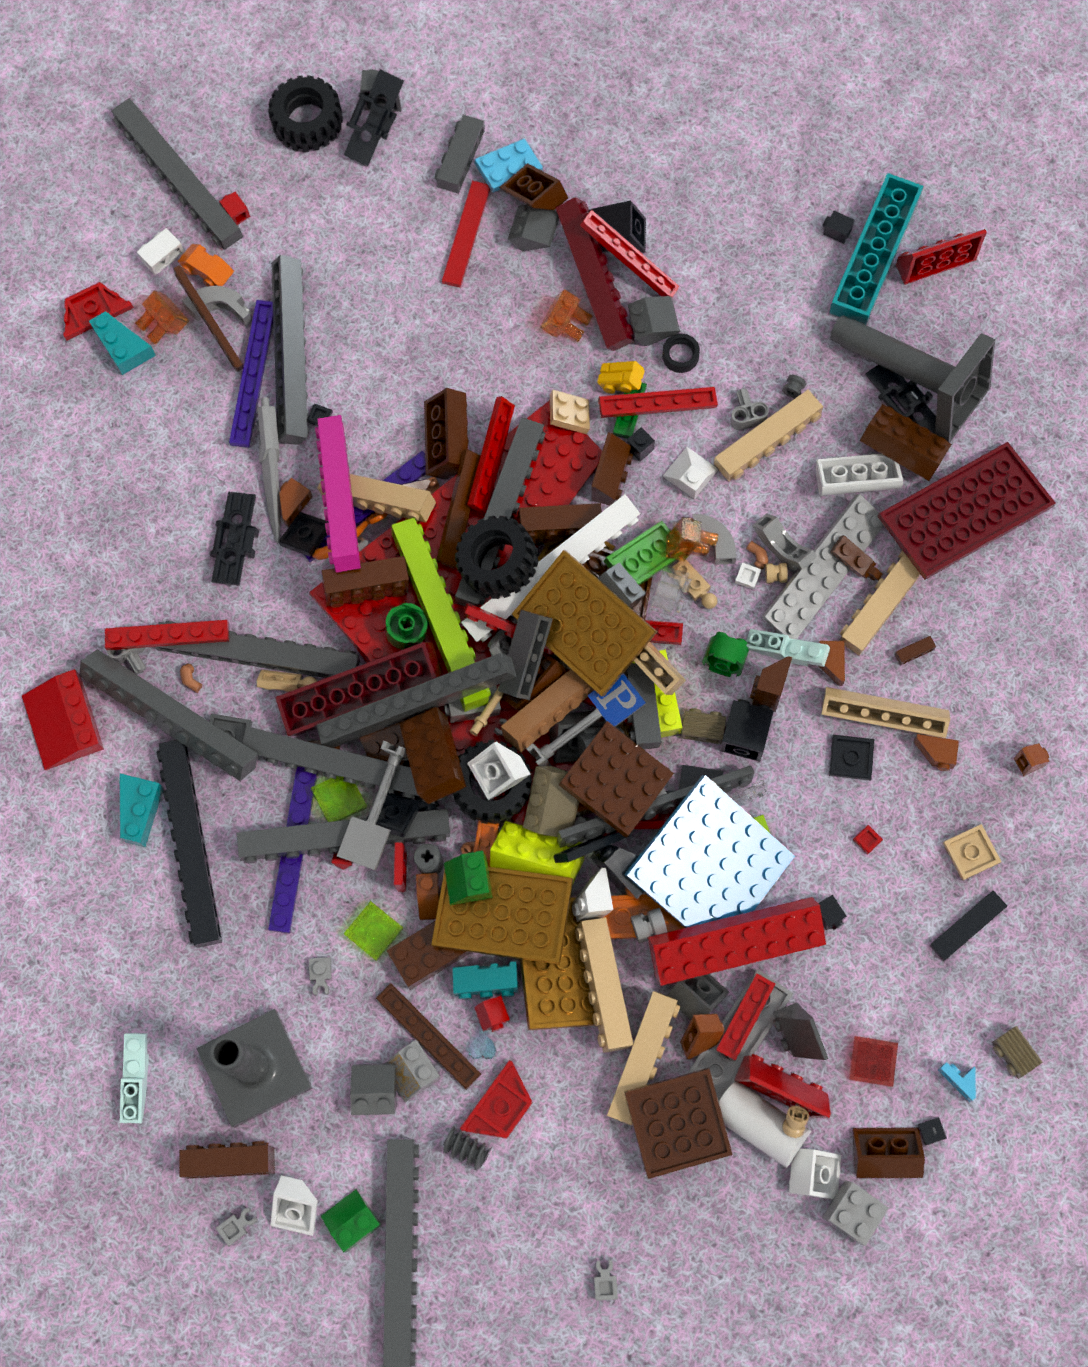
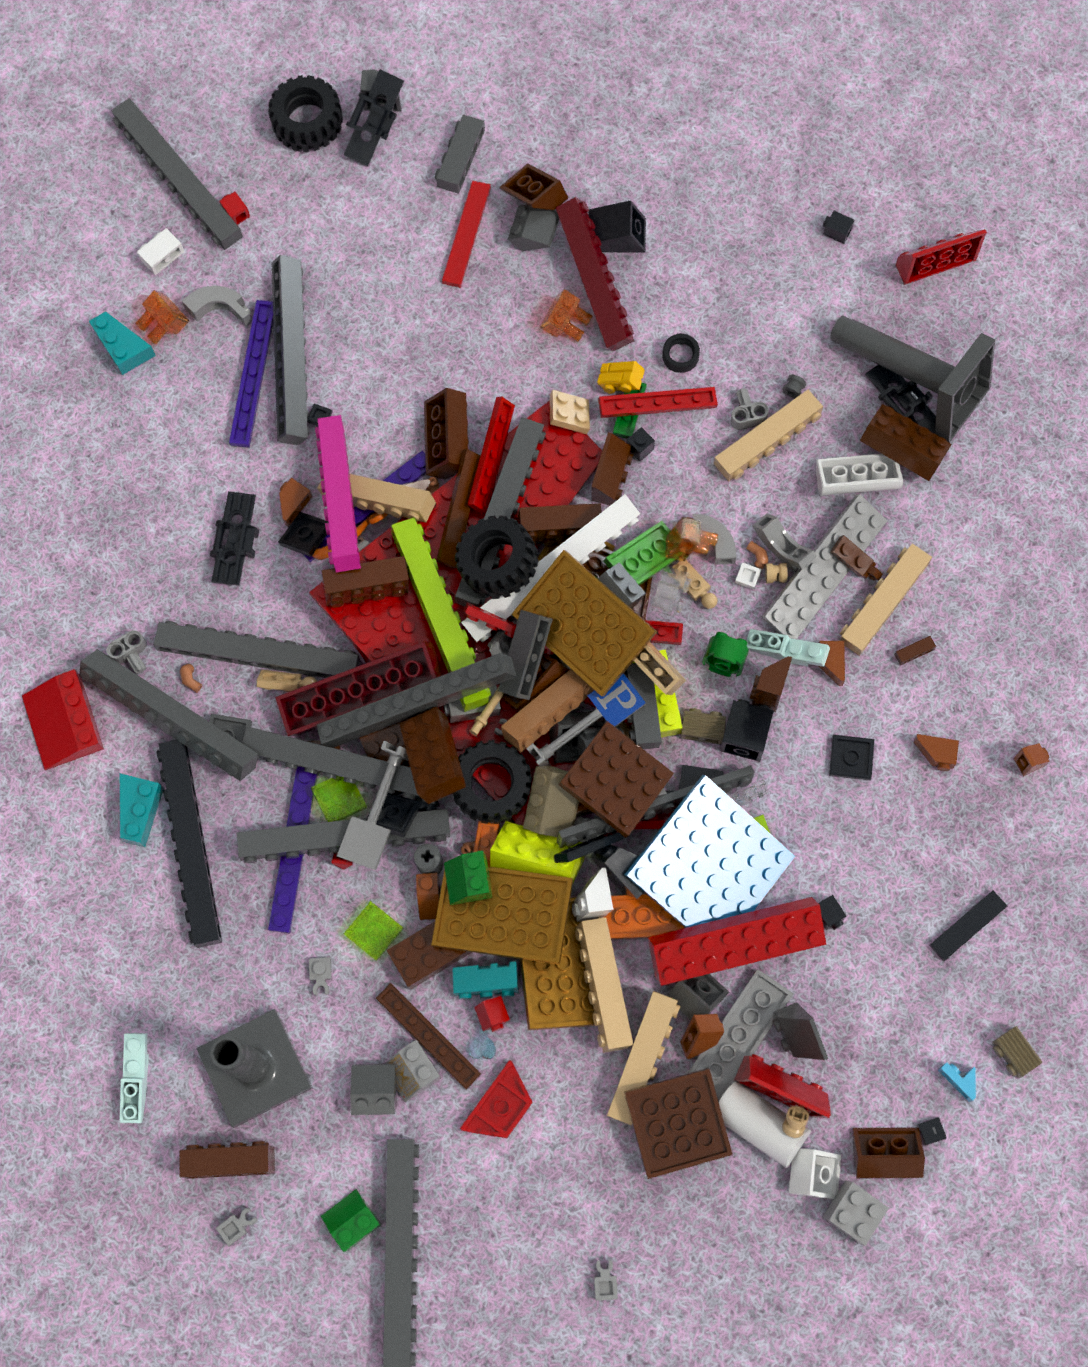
(89, 304): red wing -> none
(166, 634): red plate -> none
(208, 319): reddish brown tile -> none
(210, 268): orange brick -> none
(269, 458): light grey piece -> none
(294, 1206): white slope -> none
(398, 618): green brick -> none
(400, 867): red tile -> none
(466, 1149): dark grey piece -> none
(498, 769): white slope -> none
(505, 162): medium azure plate -> none
(629, 255): plate -> none
(648, 925): light grey wheel -> none
(653, 319): dark grey slope -> none
(690, 472): white slope -> none
(745, 1017): red plate -> none
(867, 839): red tile -> none
(873, 1061): clear red plate -> none
(876, 249): teal brick -> none
(885, 712): tan brick -> none
(966, 510): dark red plate -> none
(972, 852): tan plate -> none

